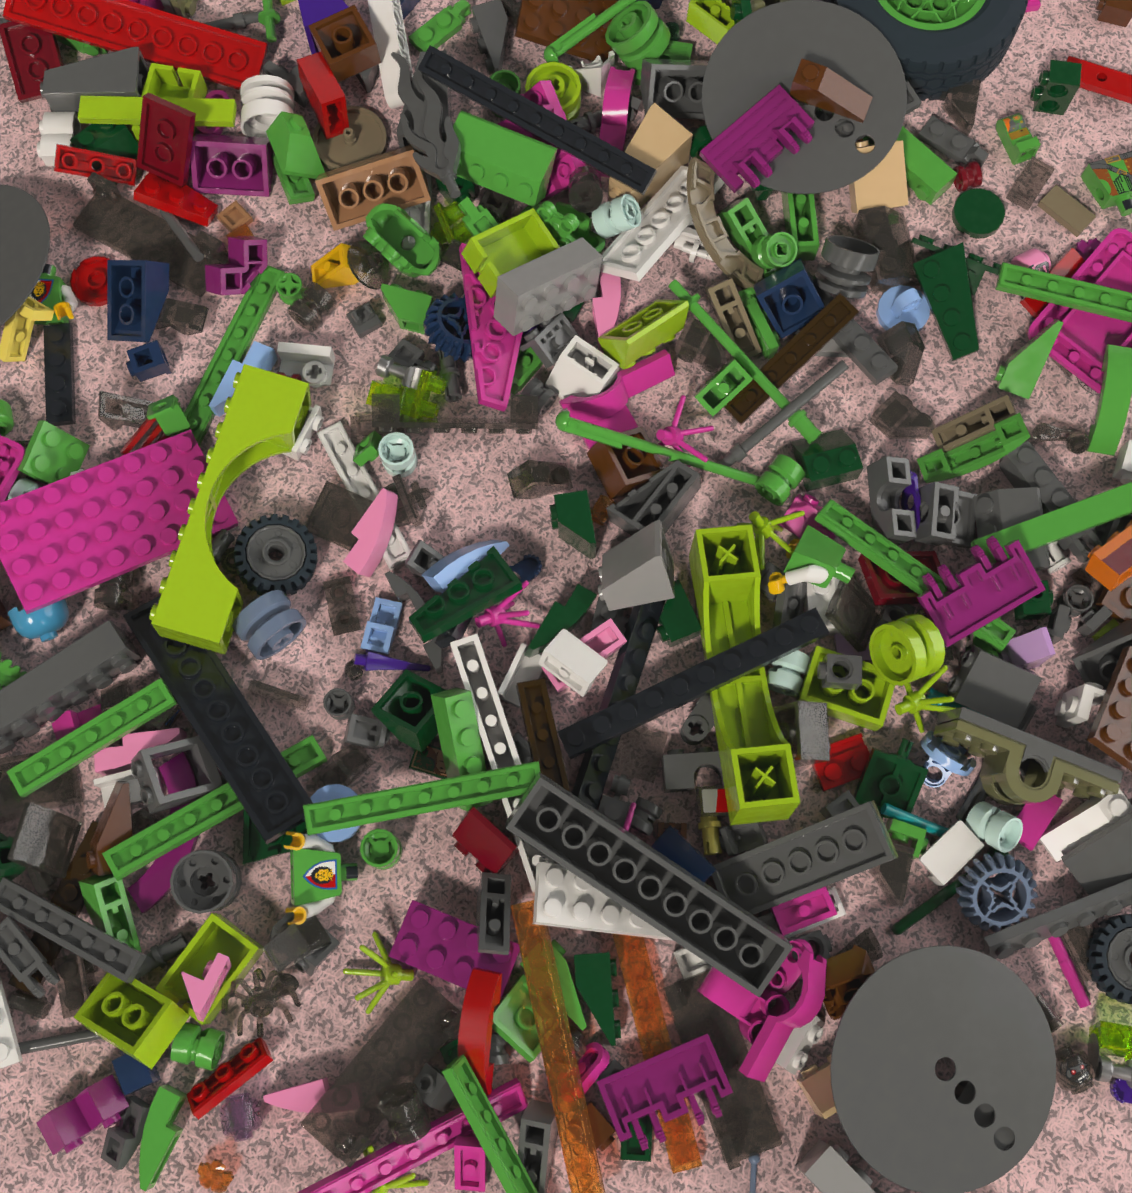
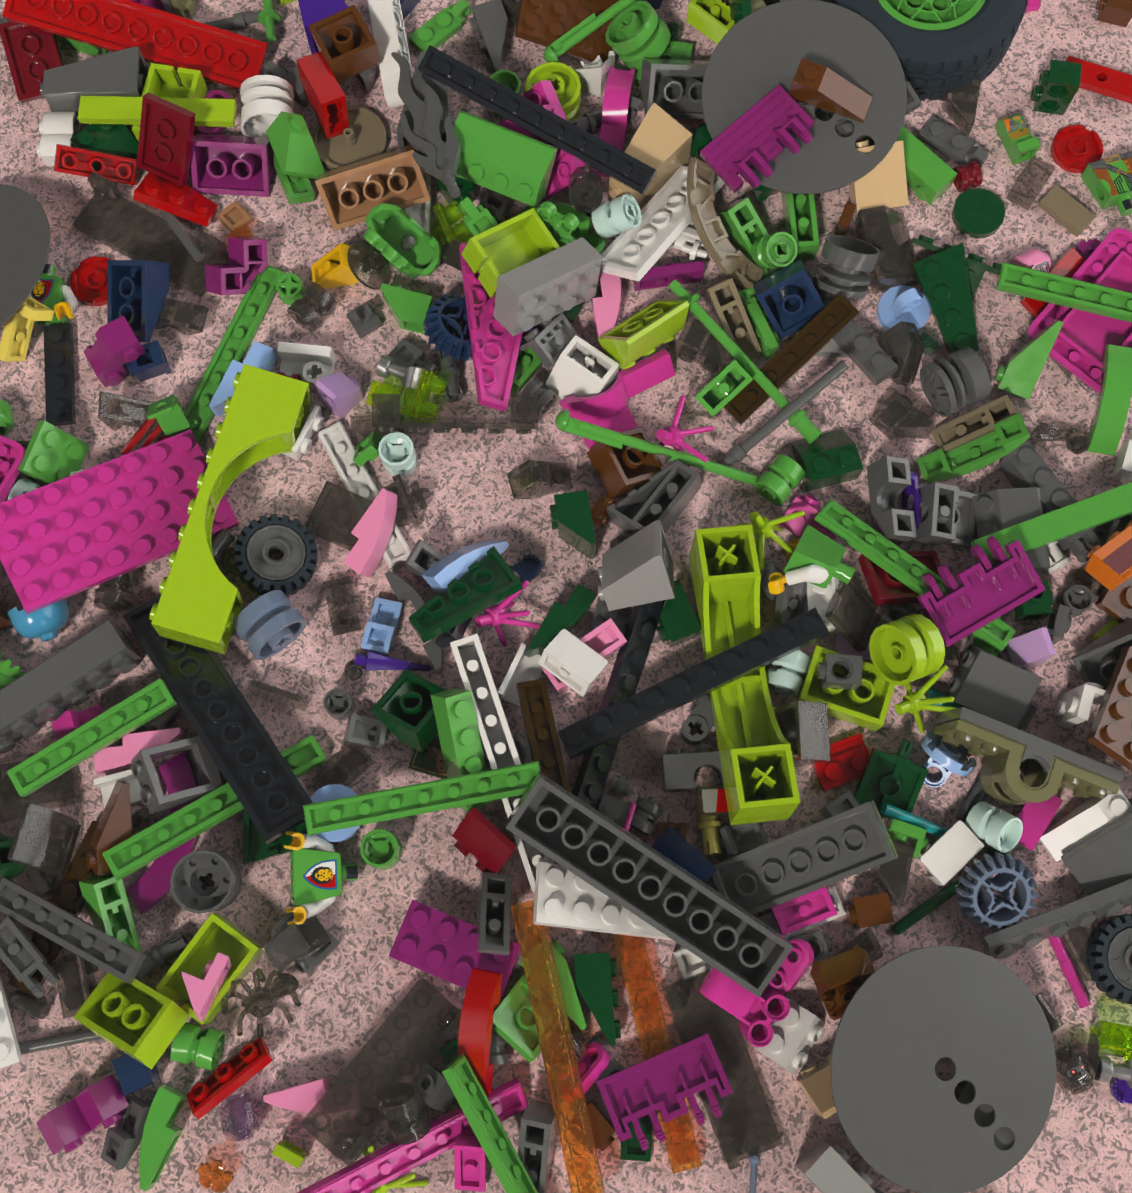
(113, 348): none -> magenta brick
(290, 1153): none -> lime tile
(339, 393): none -> lavender slope
(389, 974): lime plant -> none
(664, 275): none -> magenta hinge
(778, 1029): dark pink piece -> none
(845, 219): none -> reddish brown tile
(869, 910): none -> reddish brown brick
(930, 344): none -> clear green hinge
(955, 381): none -> dark grey wheel
(1076, 148): none -> red tile
(1092, 620): dark grey plate -> none

